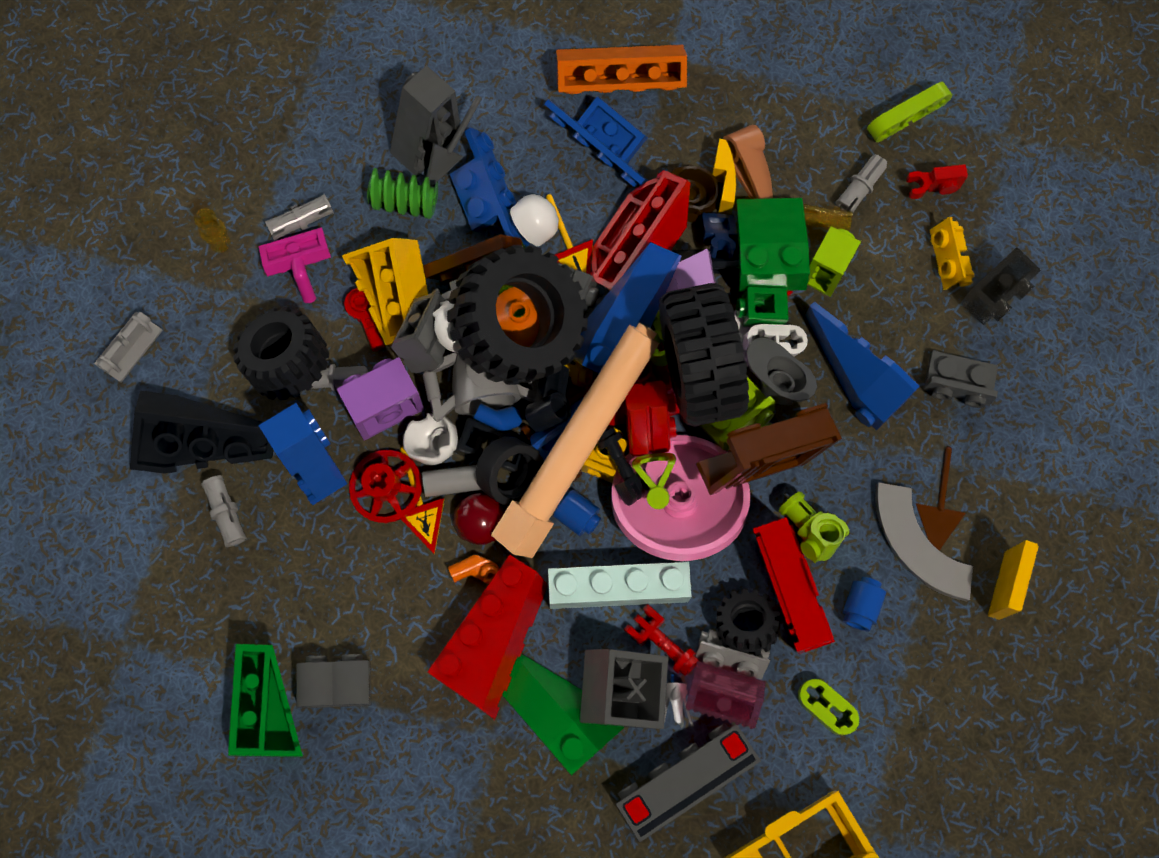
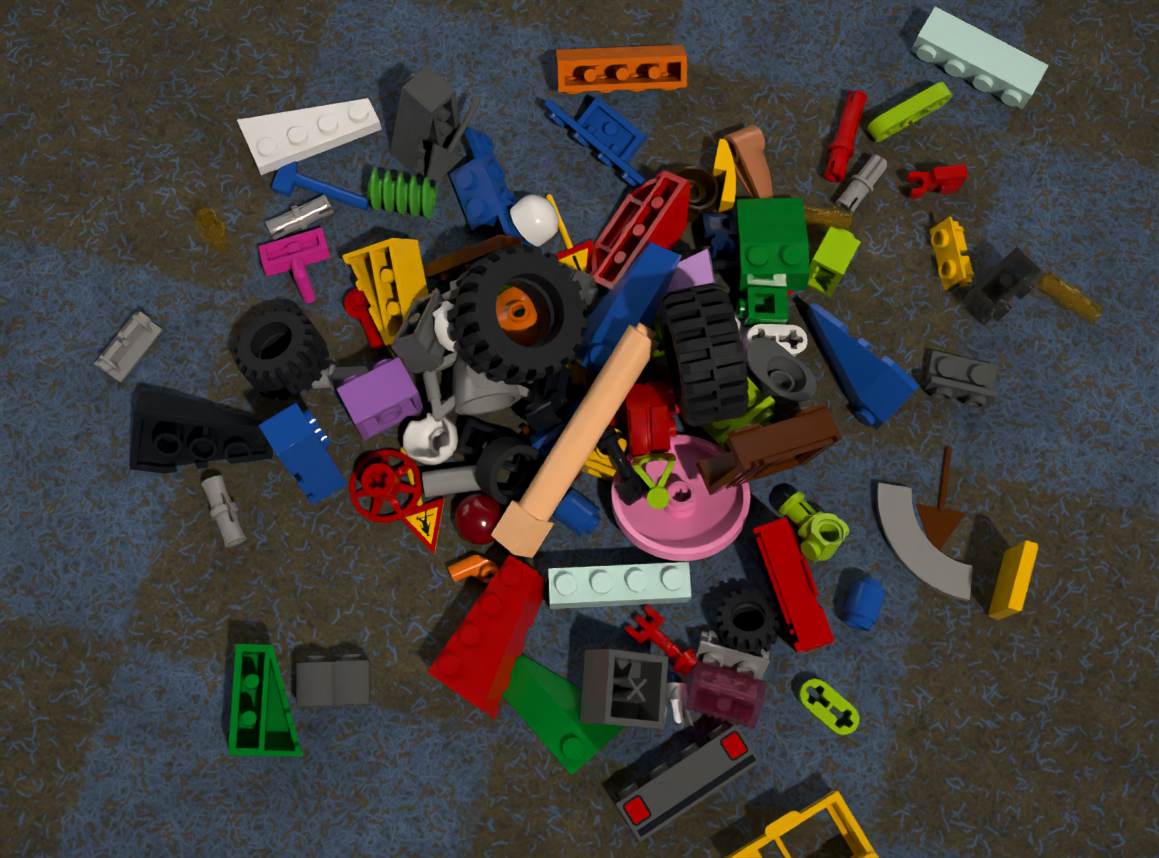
(288, 177): none -> blue piece
(306, 132): none -> white wing
(501, 419): blue arm -> none
(842, 146): none -> red pin
(979, 58): none -> light aqua brick
(1070, 297): none -> clear yellow pin

